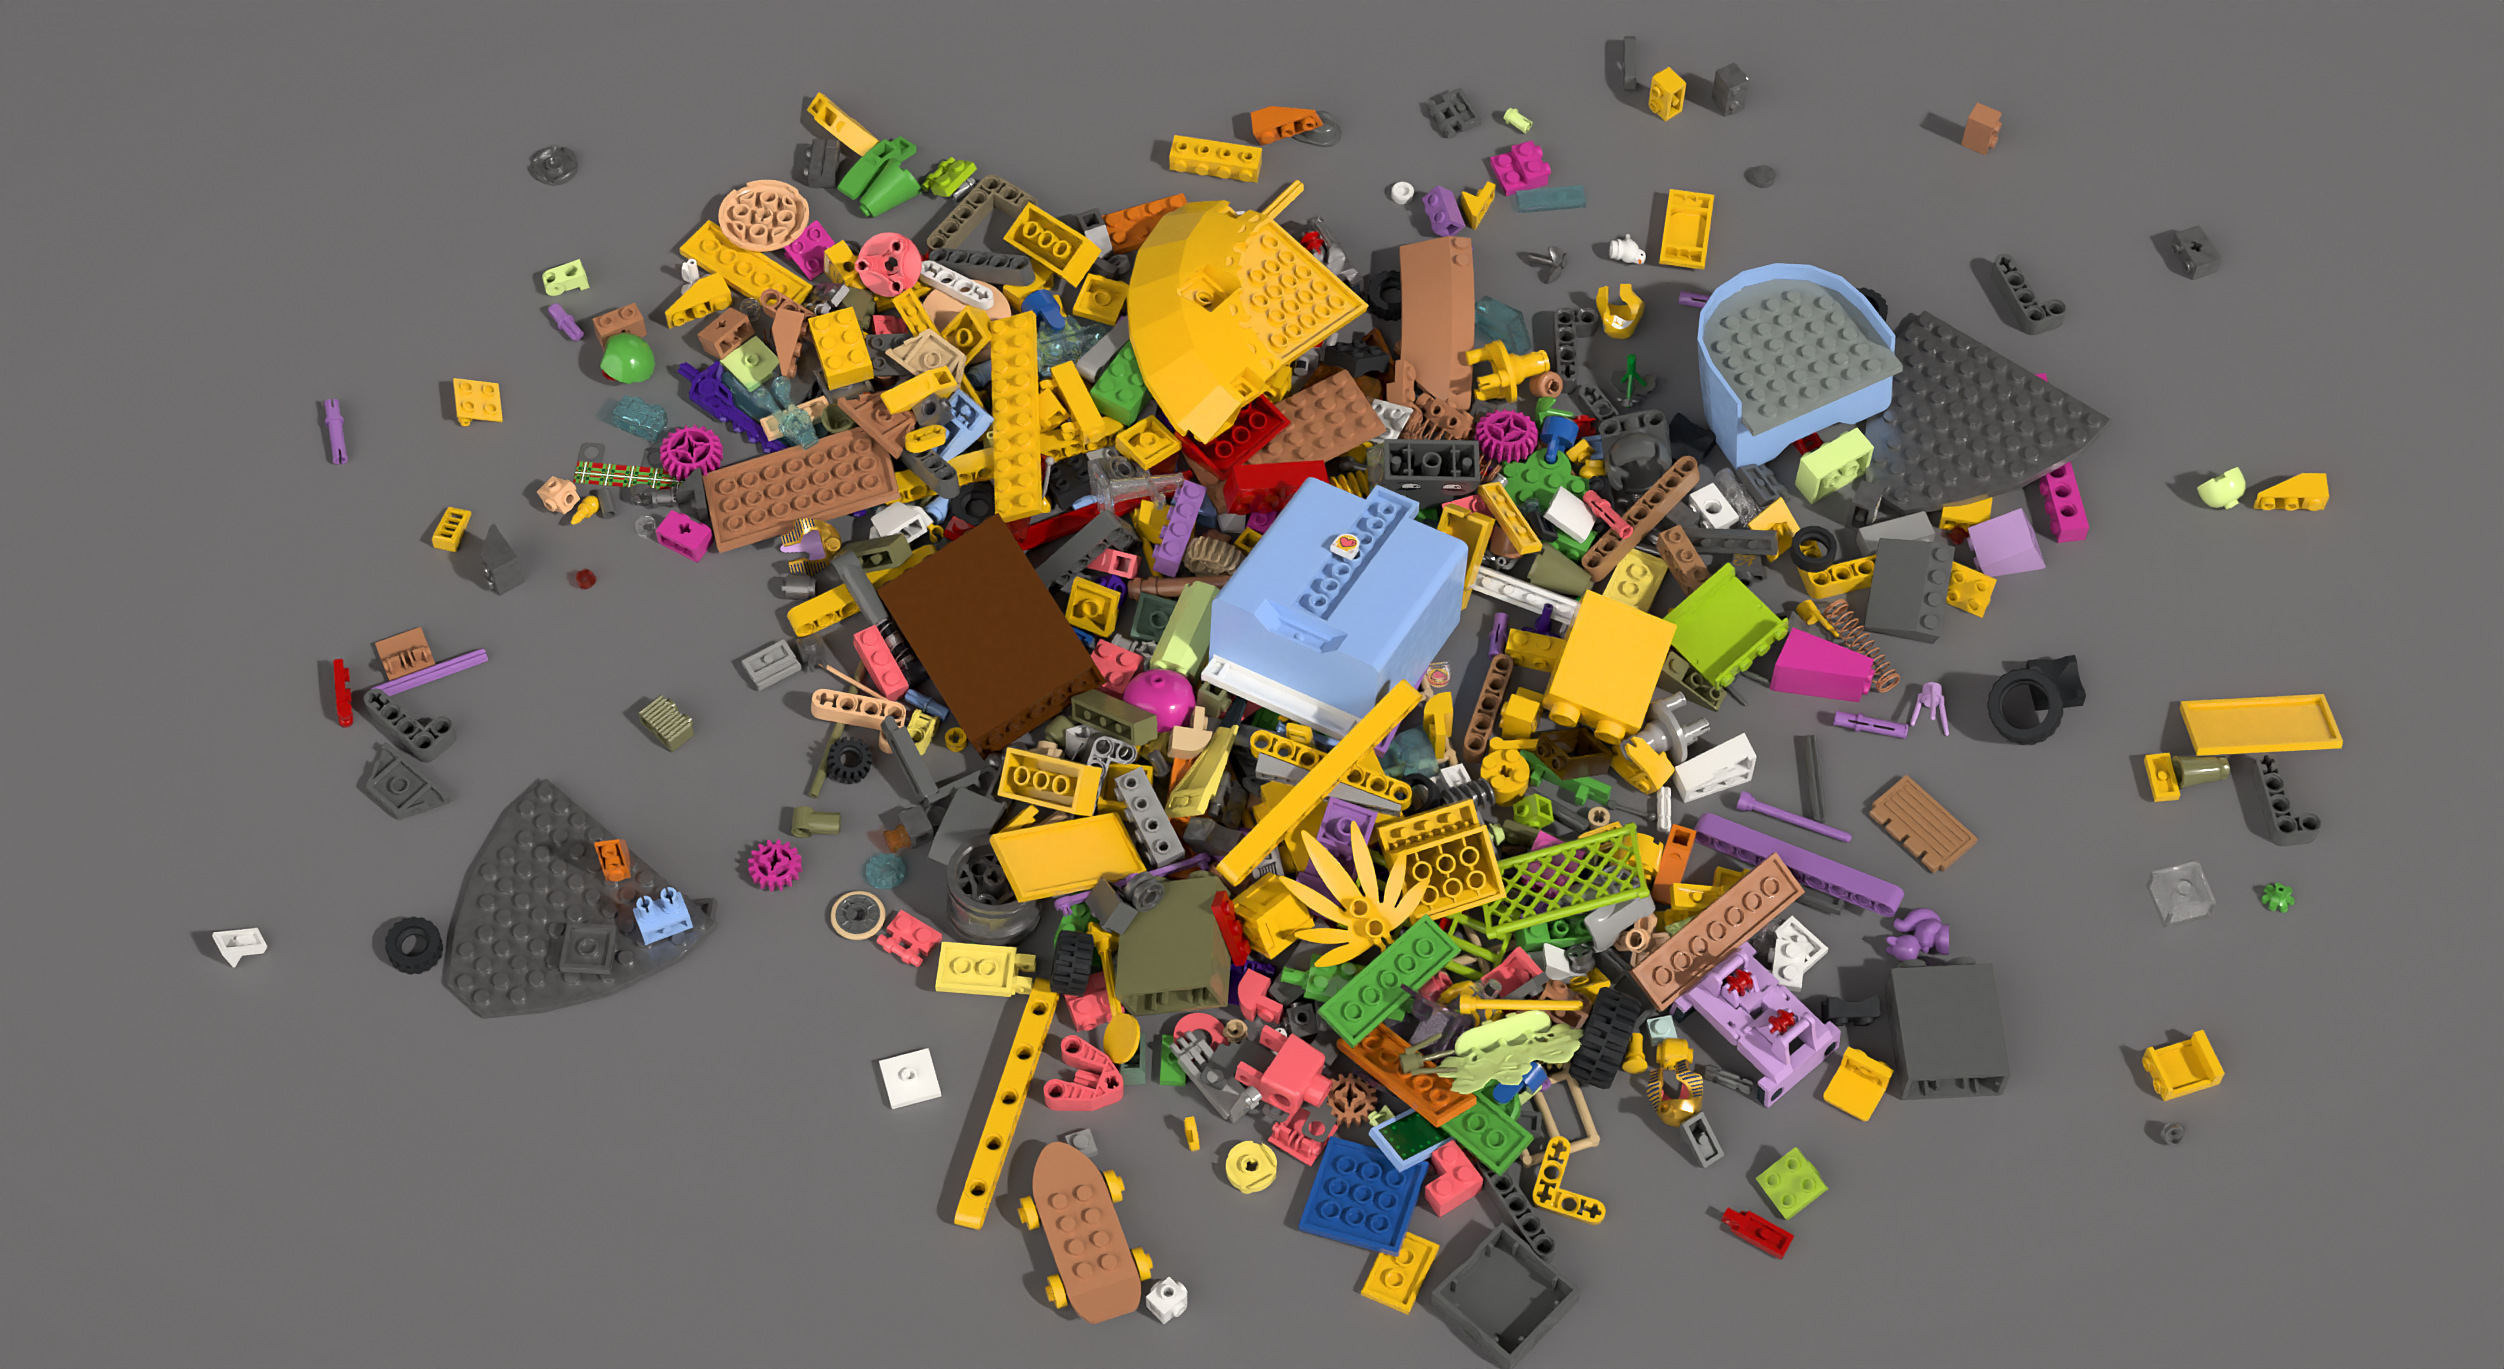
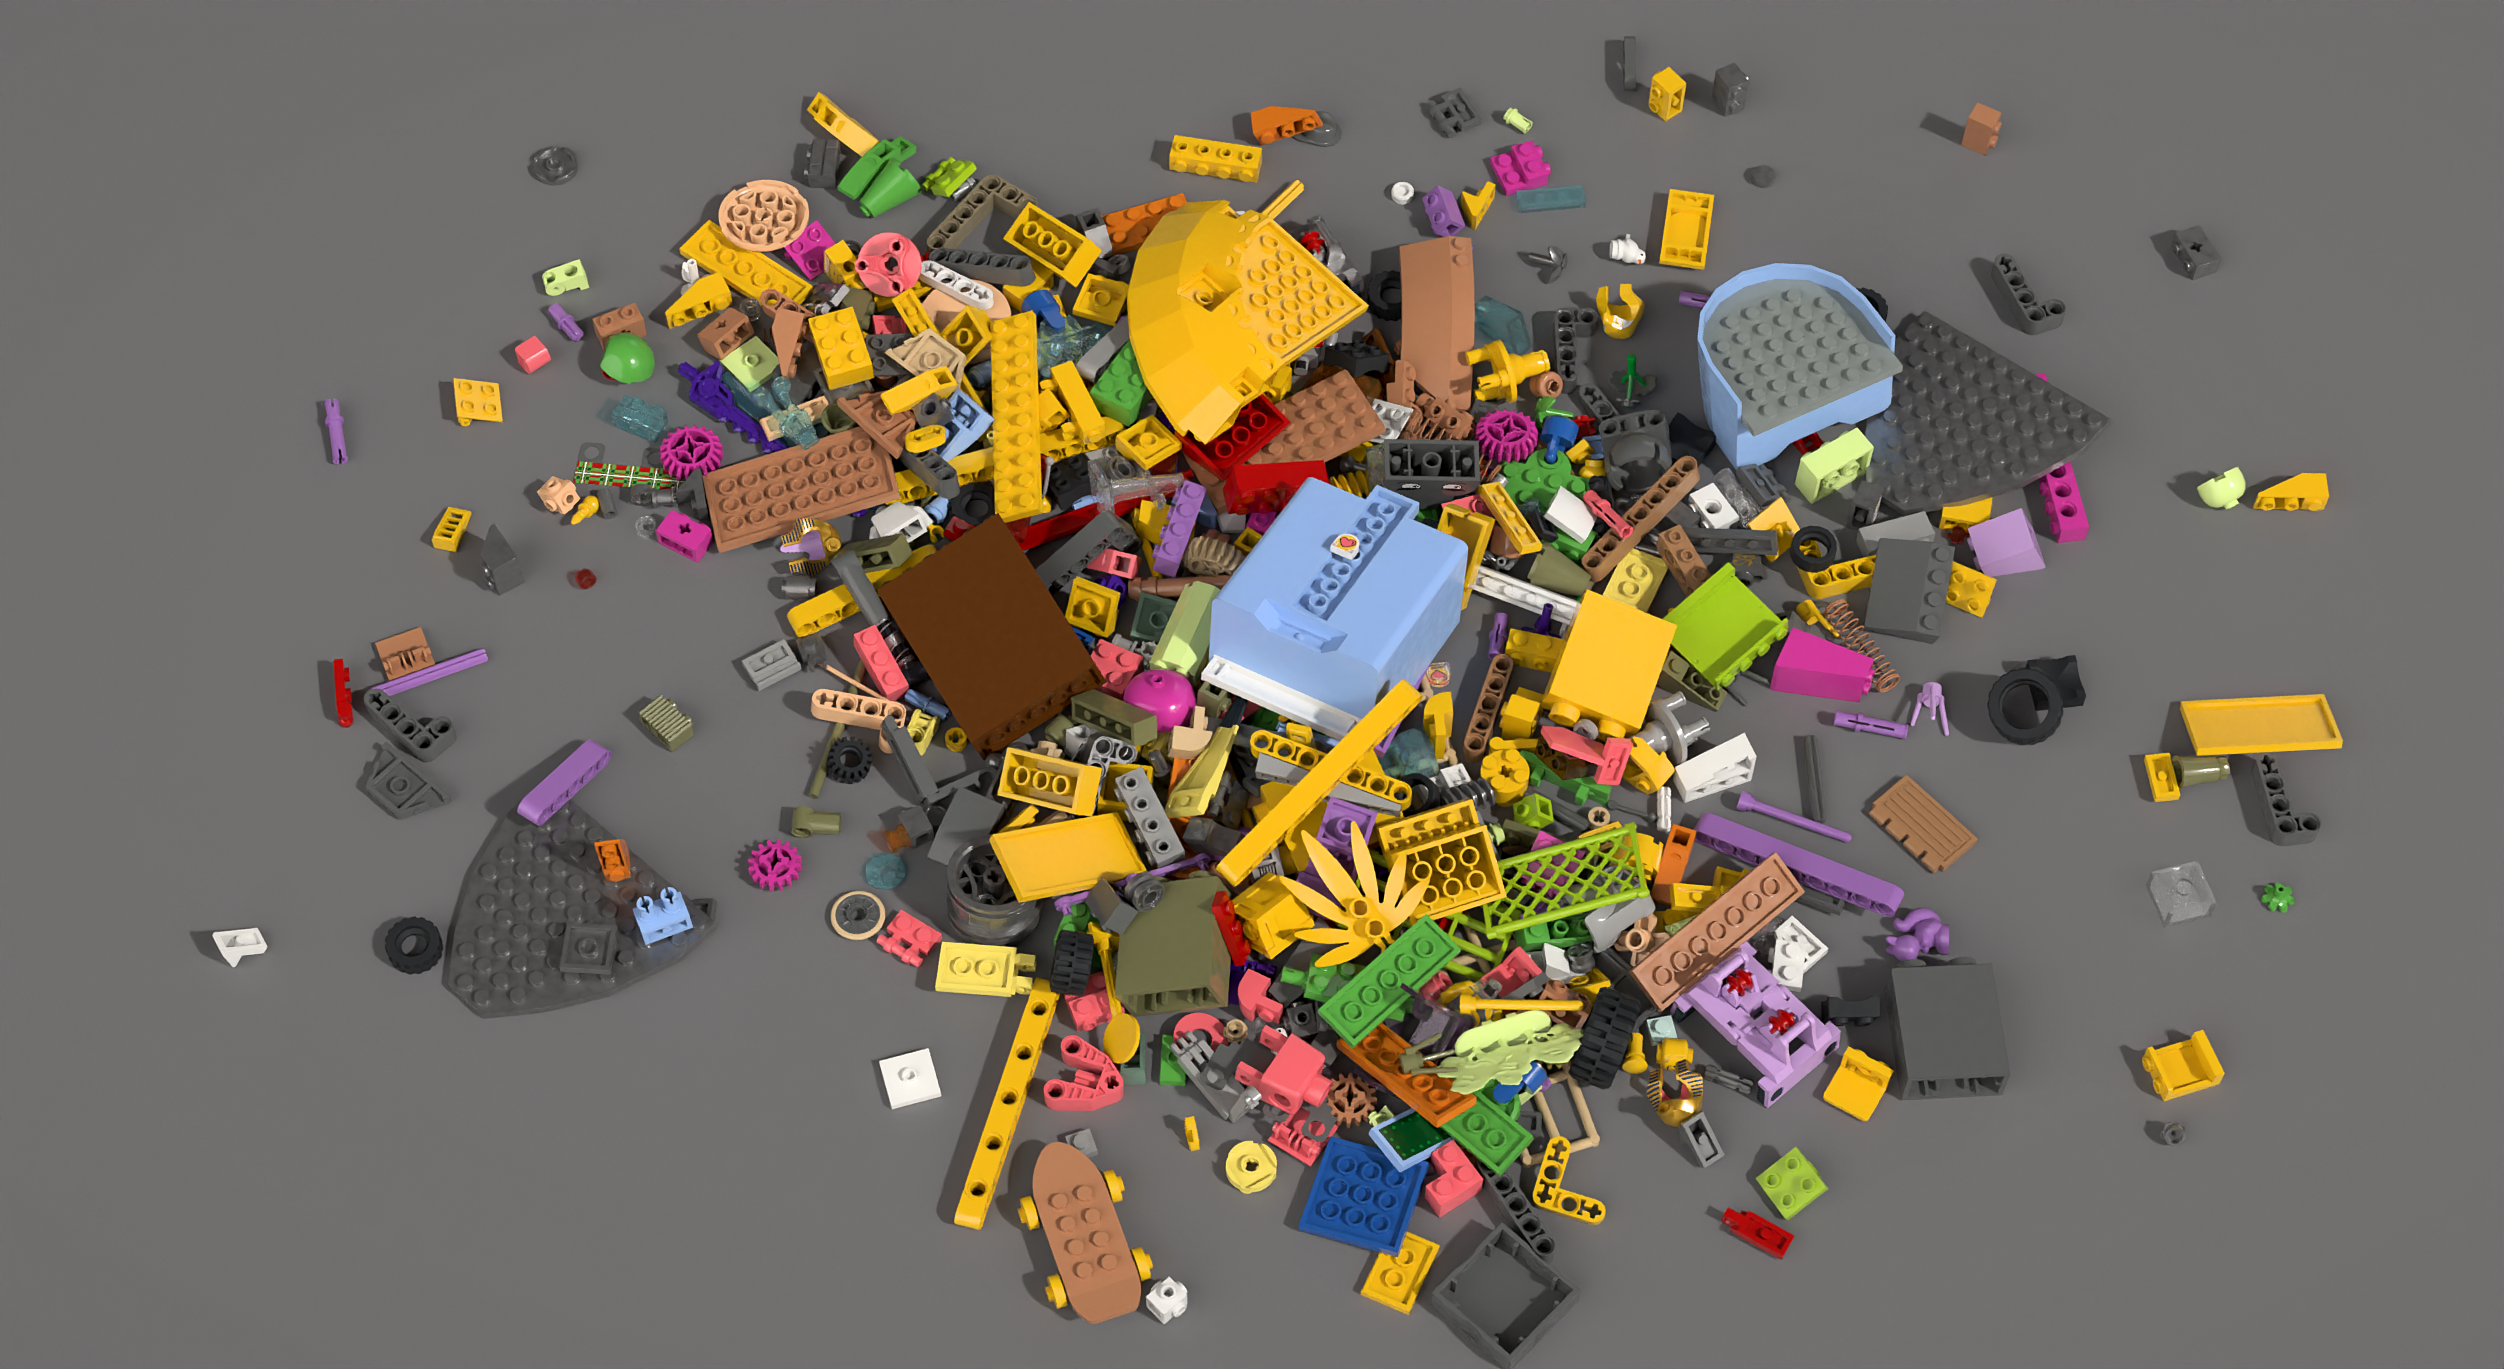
(532, 355): none -> coral piece
(564, 782): none -> medium lavender beam
(1586, 728): none -> light grey tile
(1609, 757): none -> coral piece

